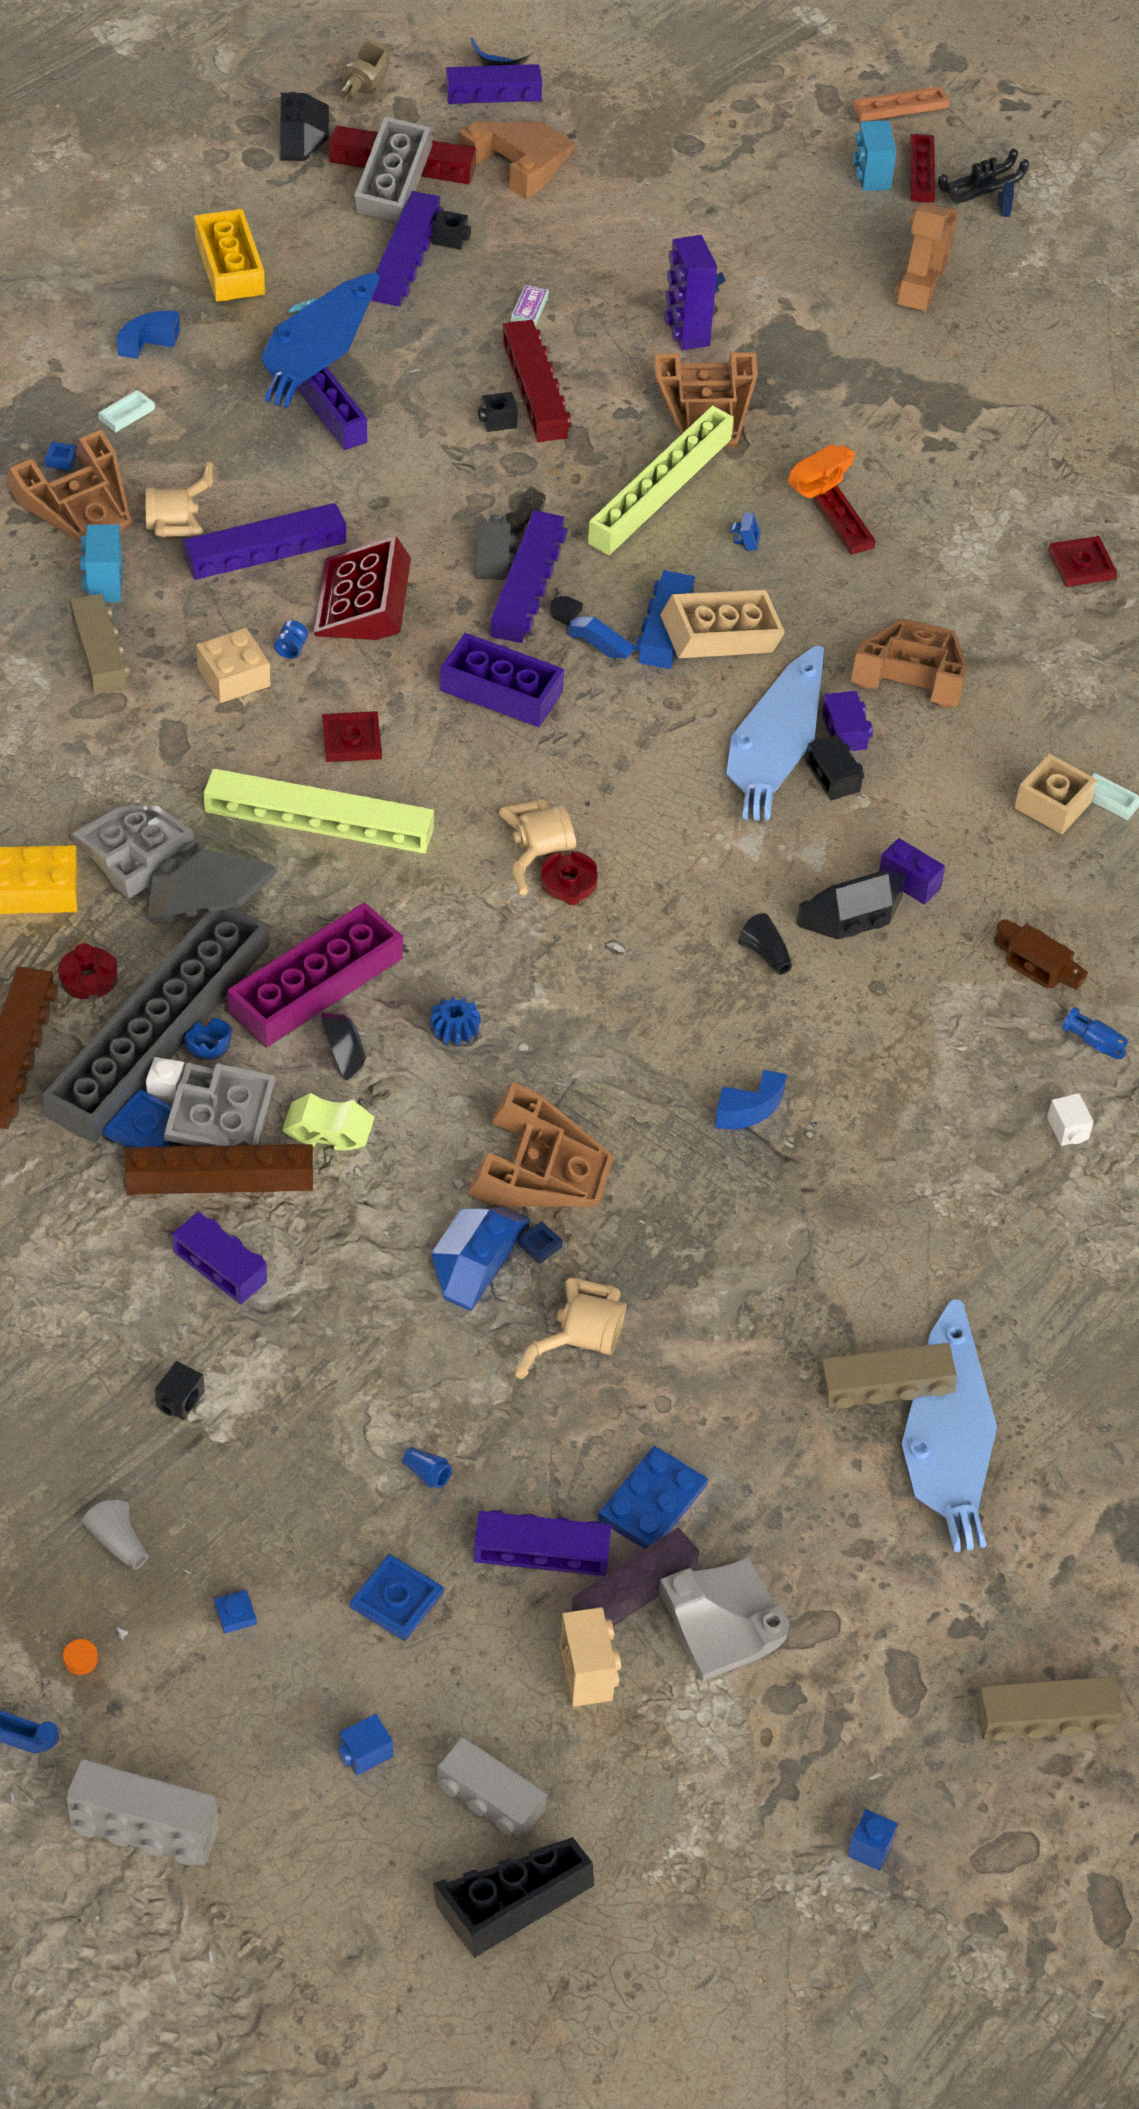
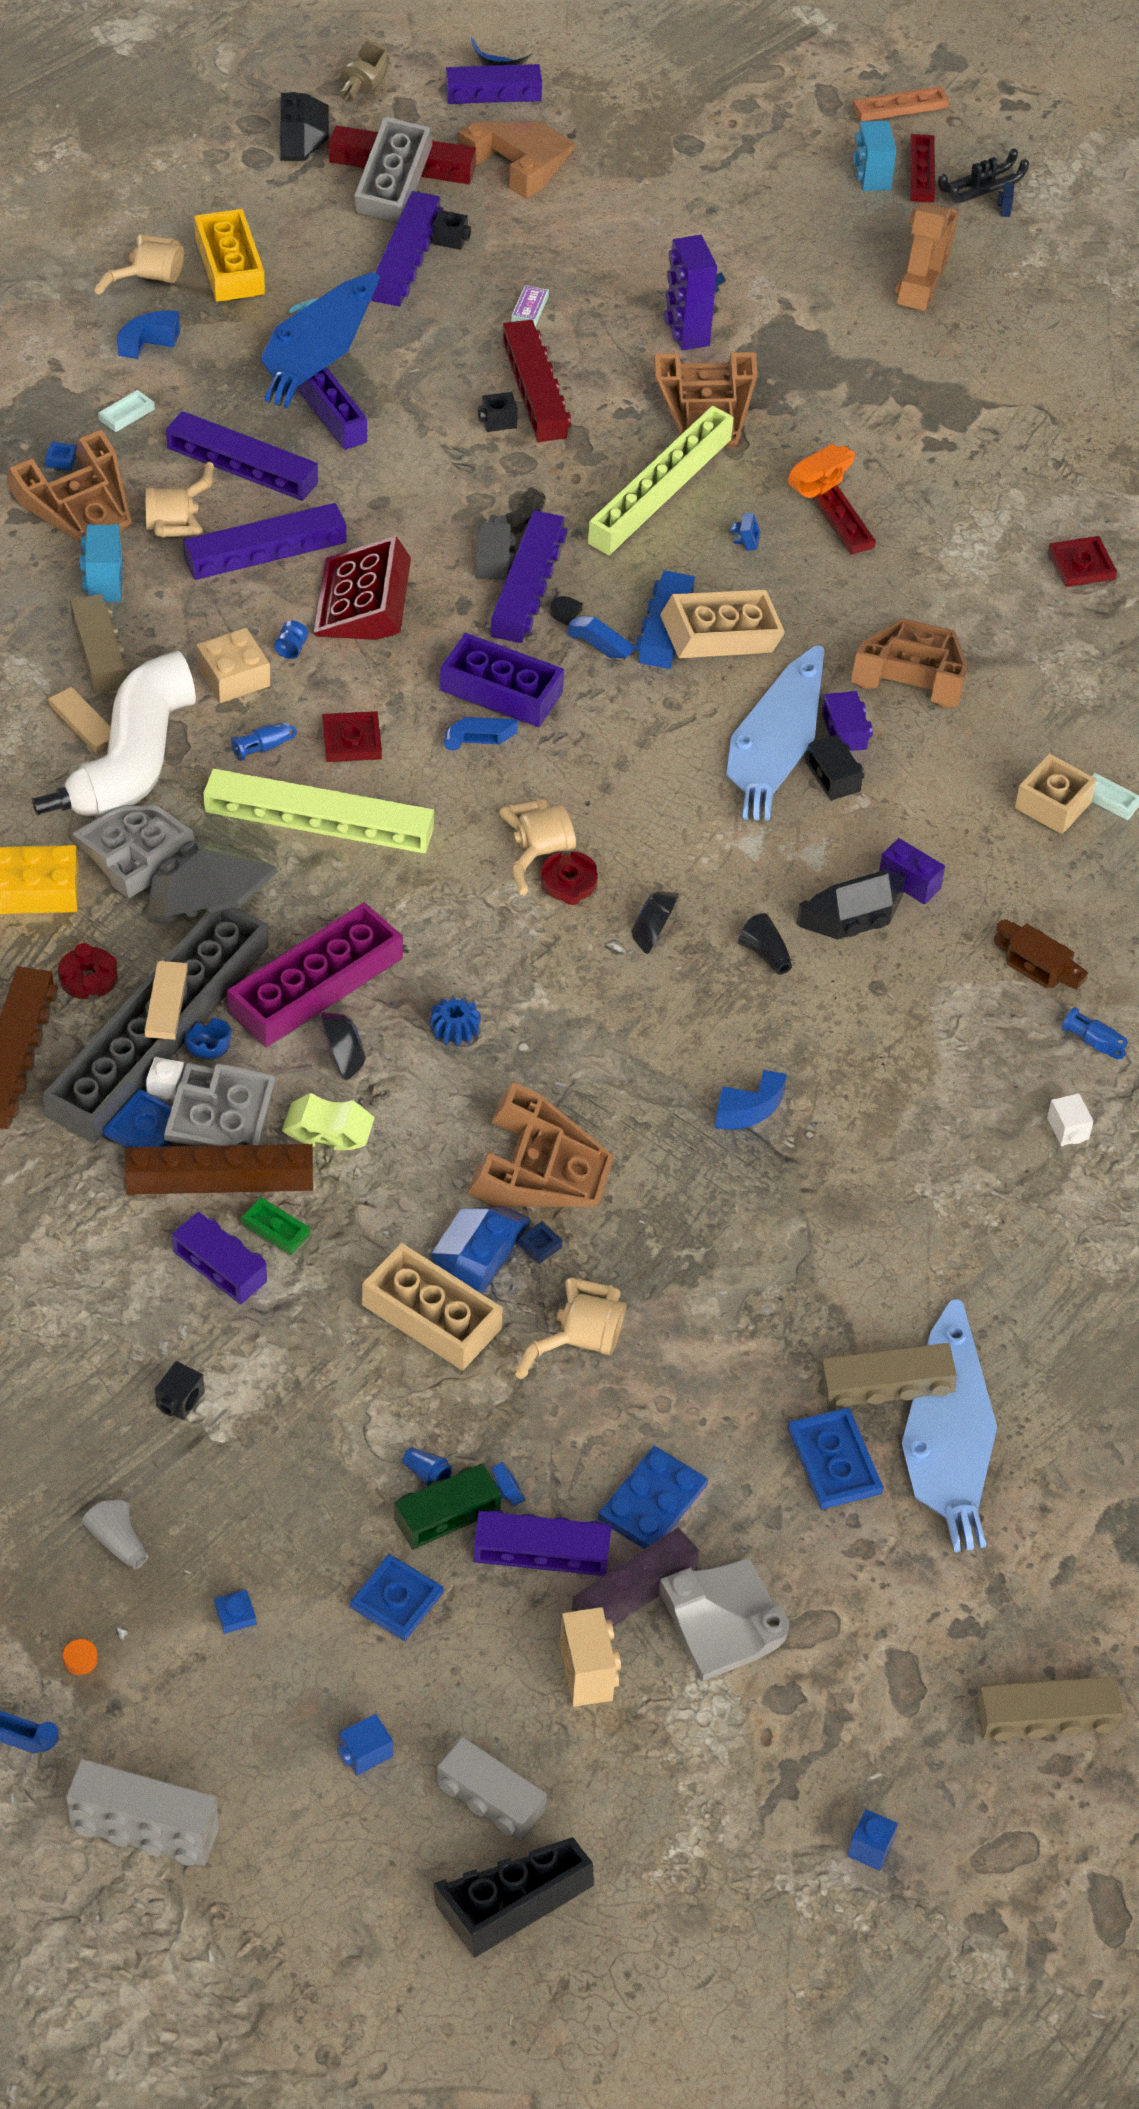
(81, 719): none -> tan tile
(134, 742): none -> white animal
(152, 259): none -> tan piece
(166, 1000): none -> tan tile
(242, 455): none -> dark purple brick
(262, 739): none -> blue piece
(275, 1226): none -> green plate
(432, 1306): none -> tan brick
(446, 1505): none -> dark green brick
(479, 731): none -> blue piece
(507, 1484): none -> blue plate
(653, 918): none -> black piece
(835, 1458): none -> blue plate

